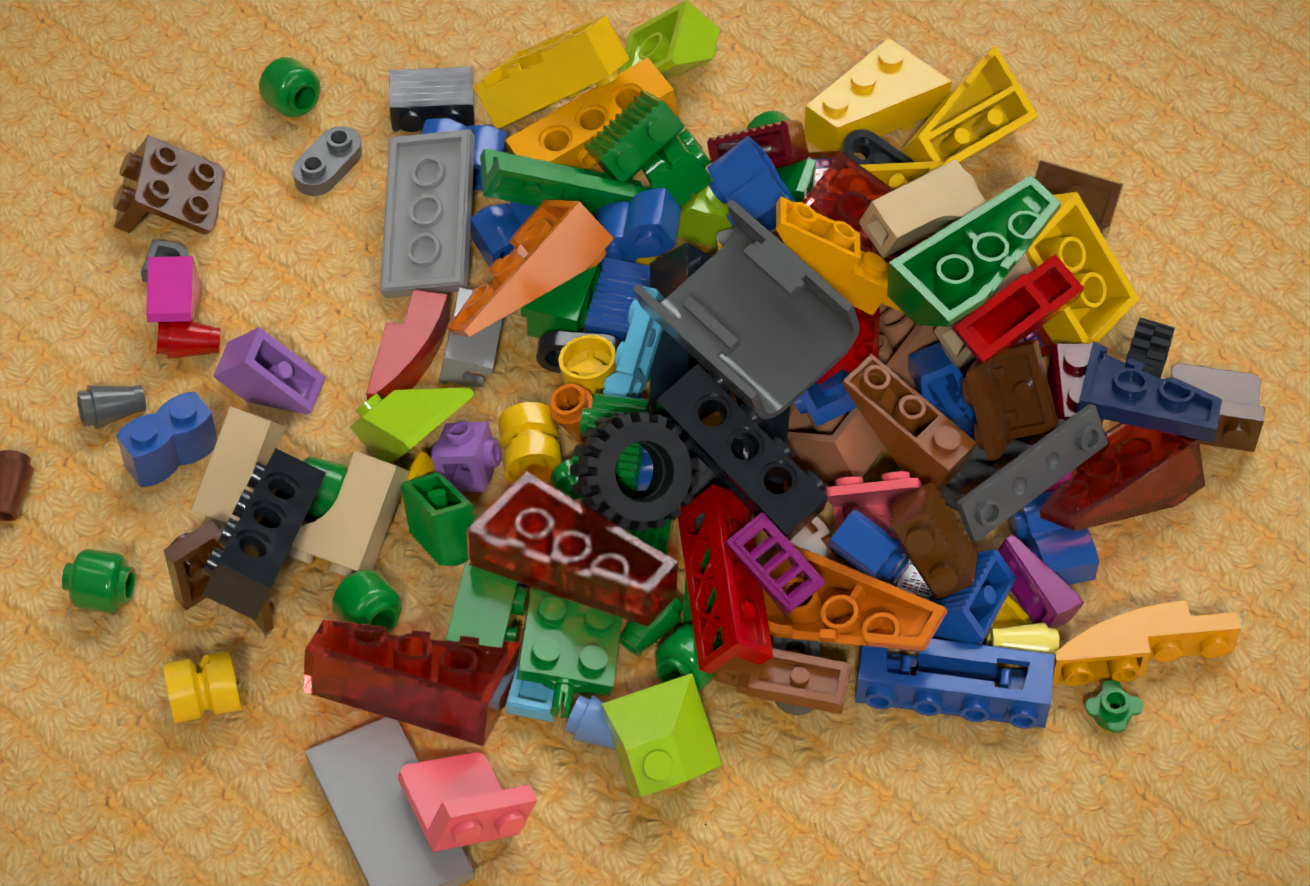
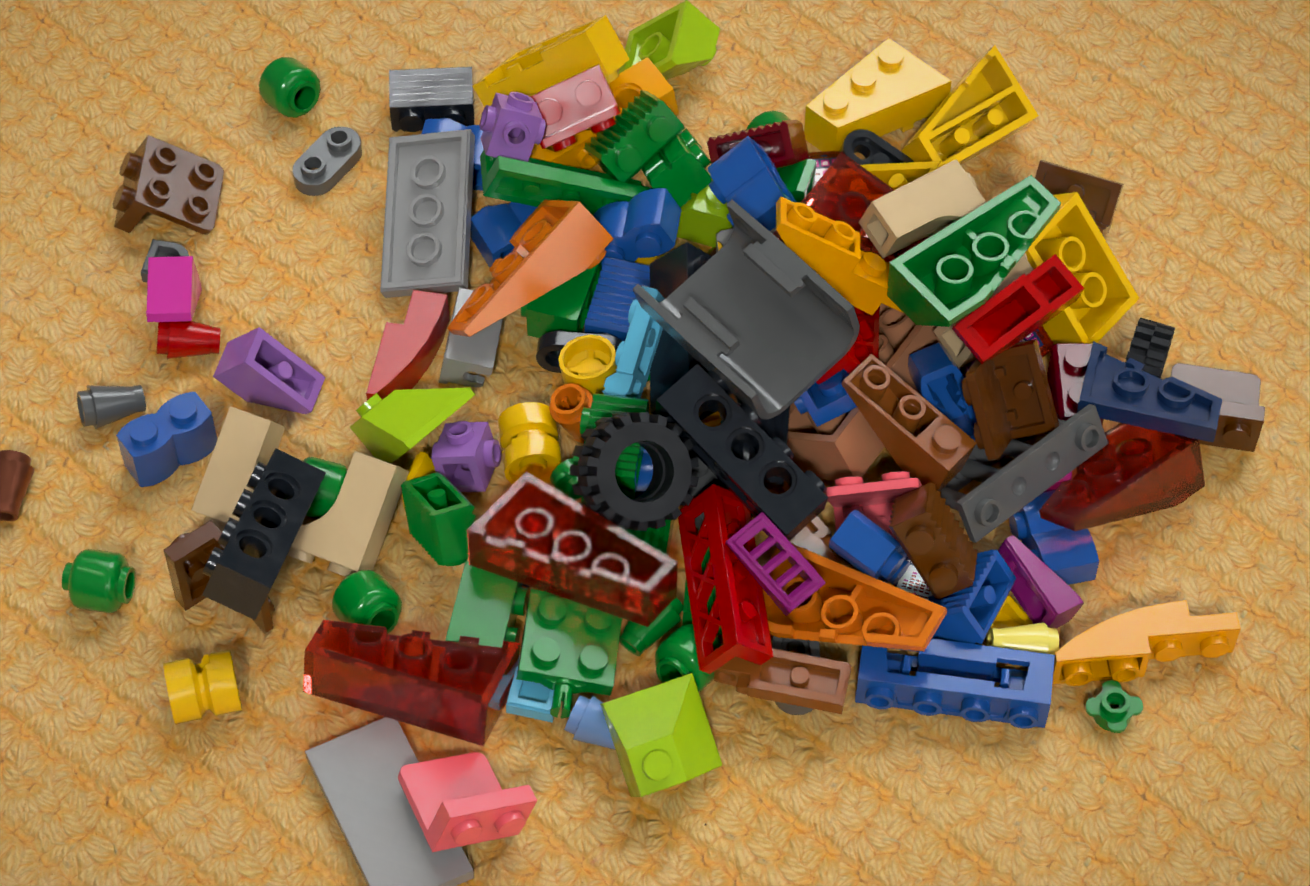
(511, 126): none -> medium lavender brick
(575, 106): none -> bracket

